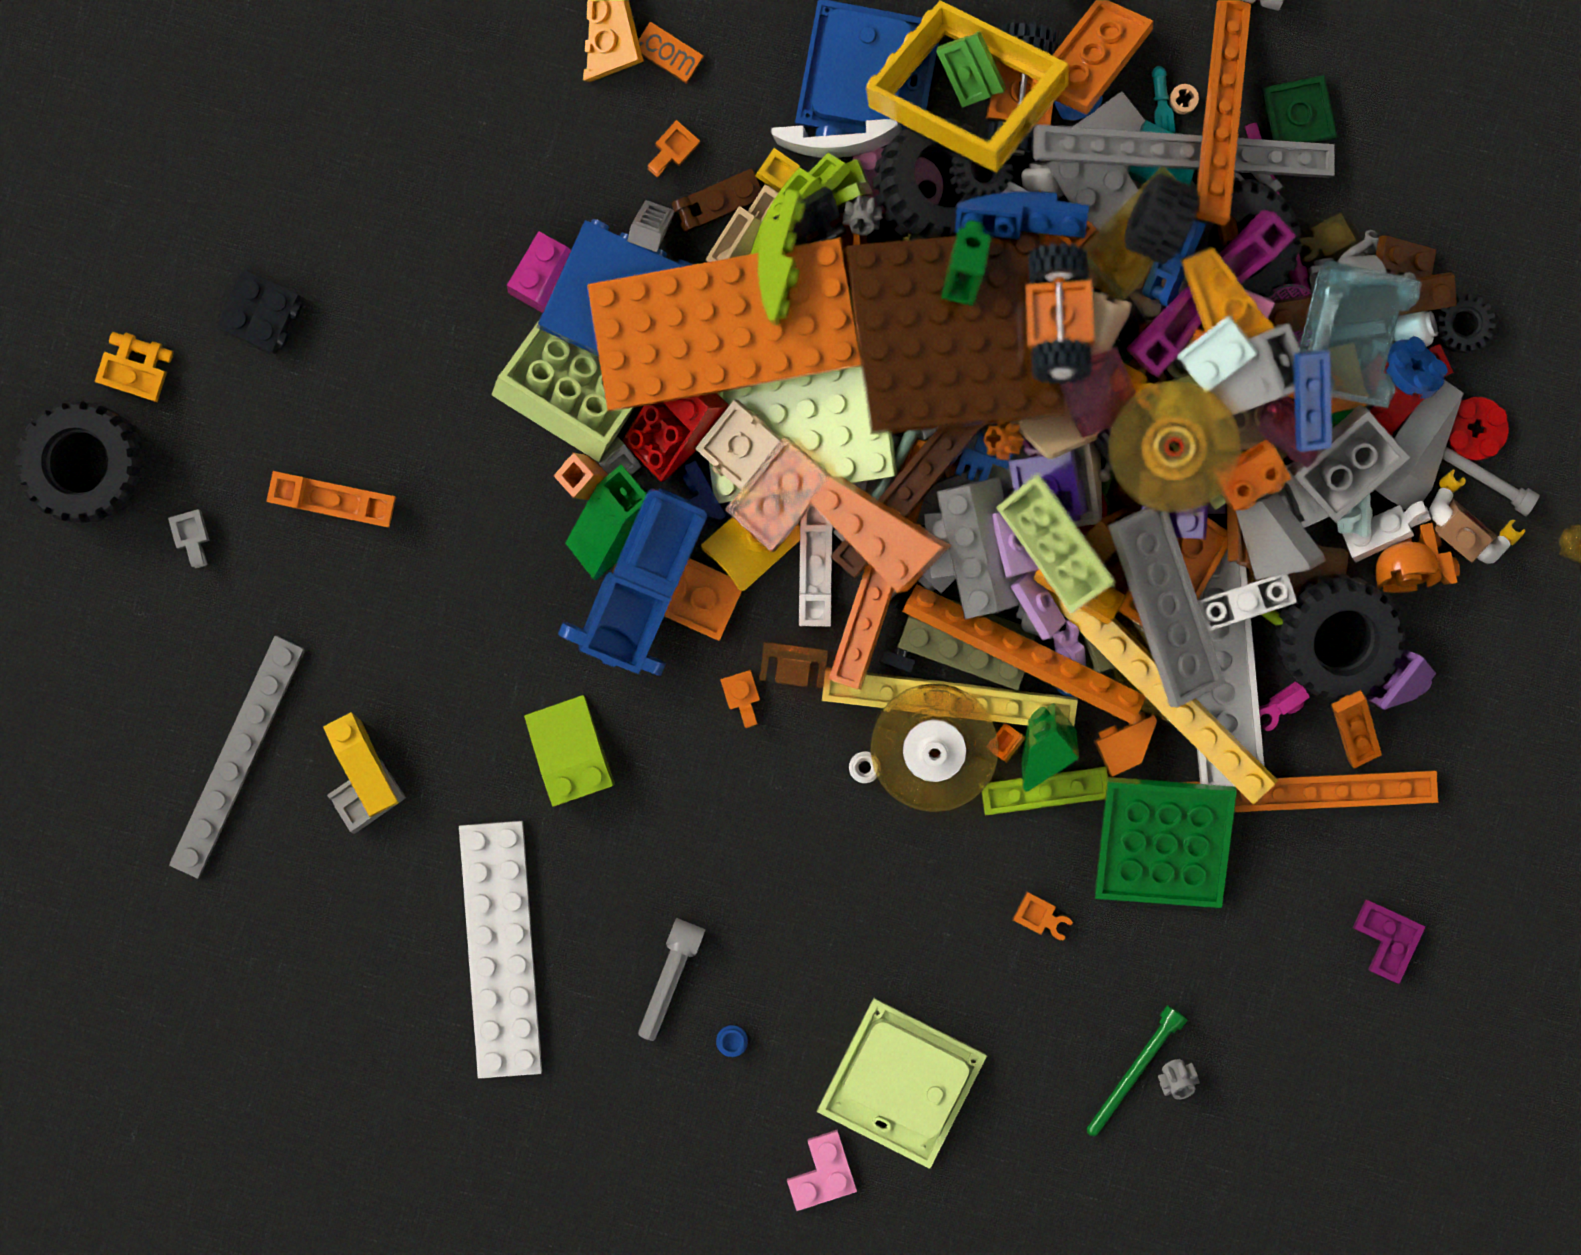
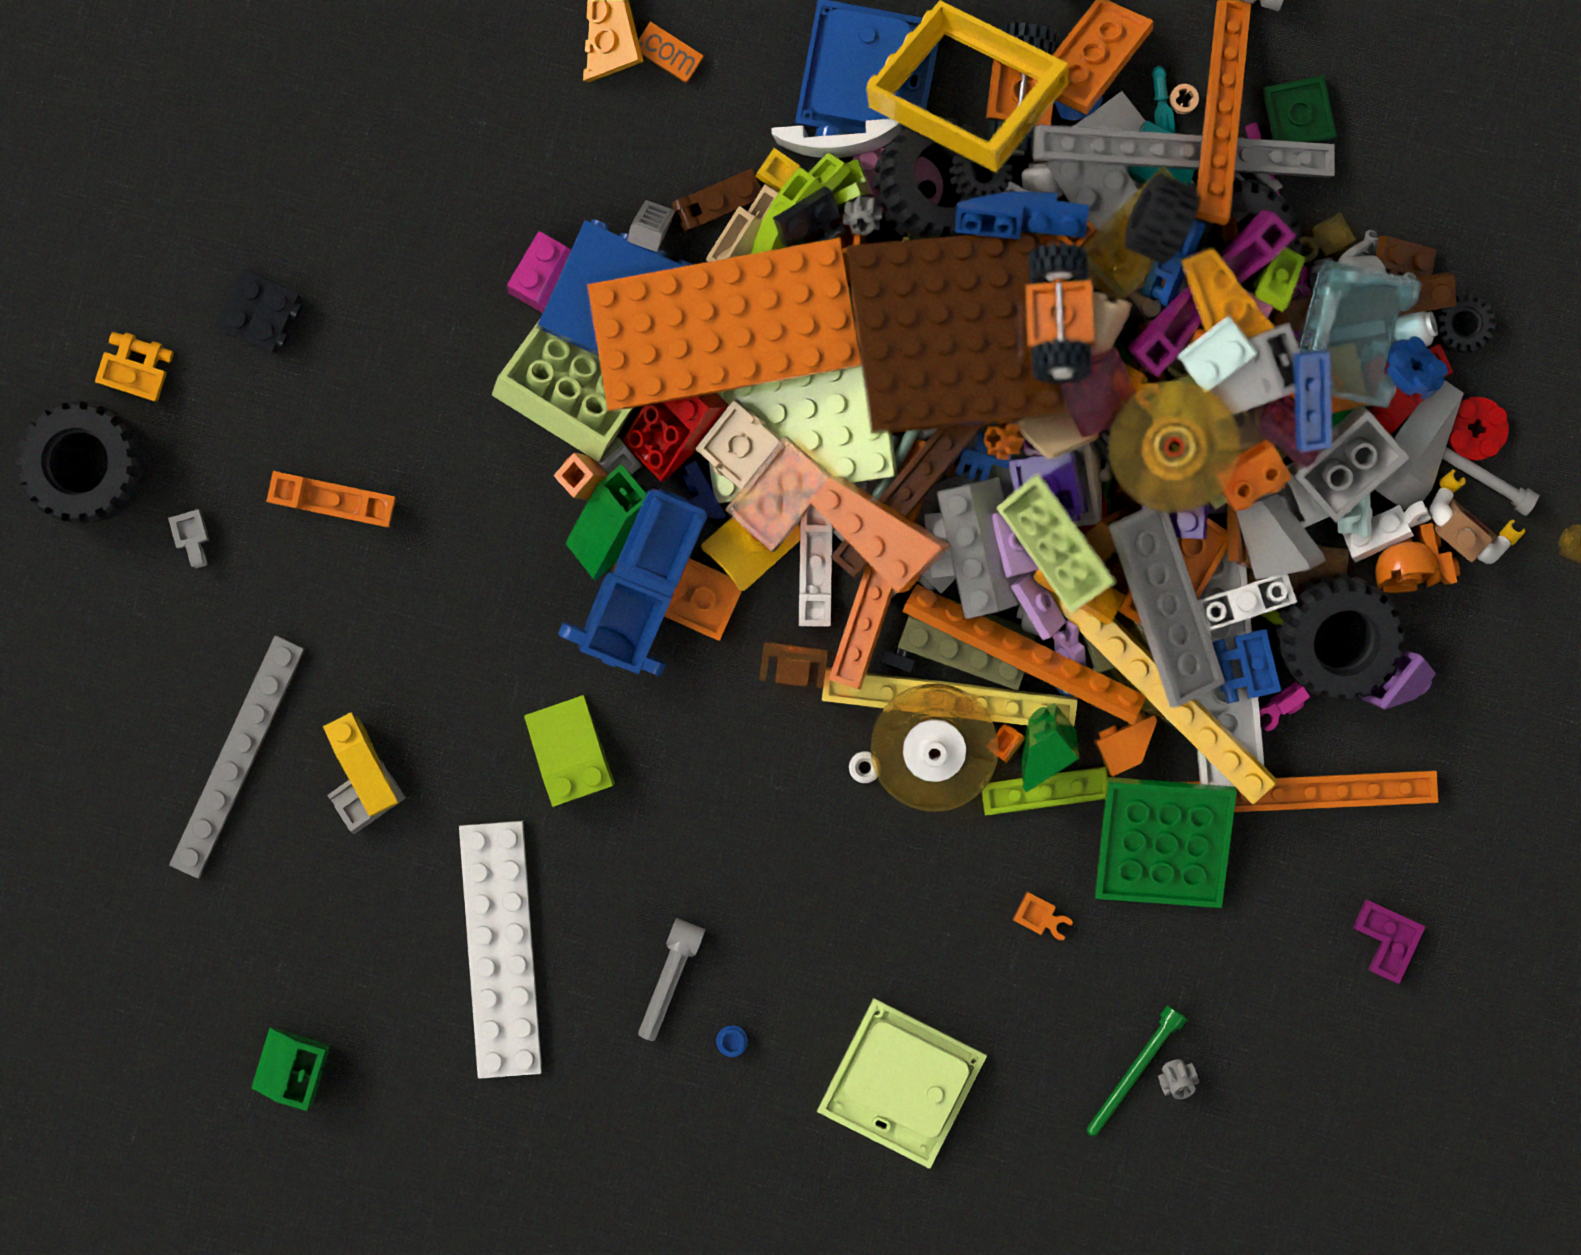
(290, 1068): none -> green slope
(675, 146): orange plate -> none
(741, 692): orange plate -> none
(776, 270): lime slope -> none
(831, 1177): bright pink plate -> none
(968, 257): green torso -> none
(971, 69): bright green plate -> none
(1255, 663): none -> blue plate
(1278, 279): none -> lime slope
(1356, 729): orange plate -> none

